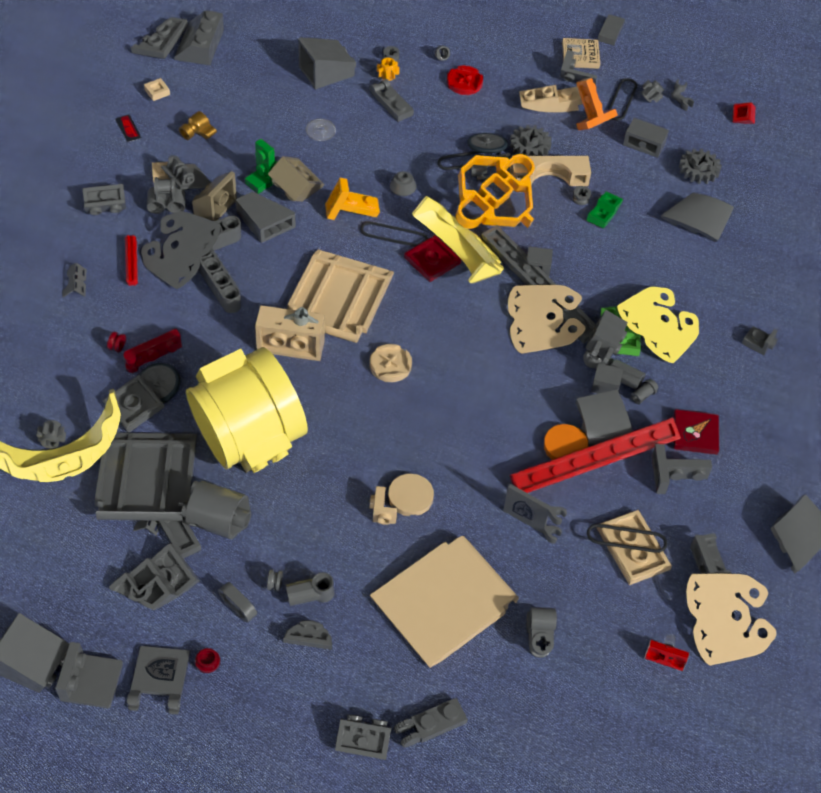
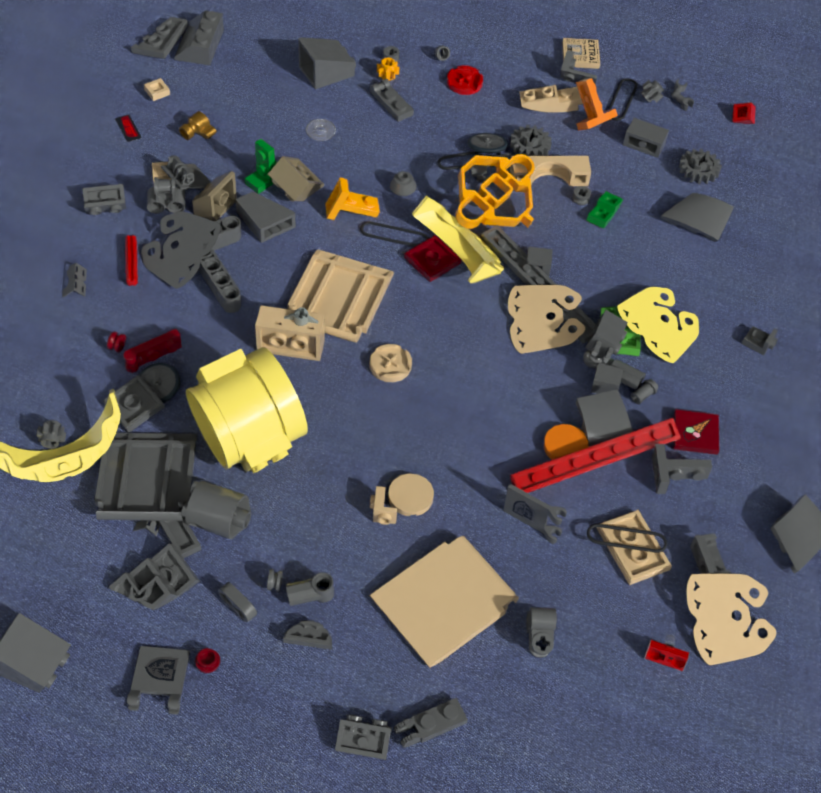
(88, 678): dark grey bracket -> none
(611, 29): dark grey tile -> none

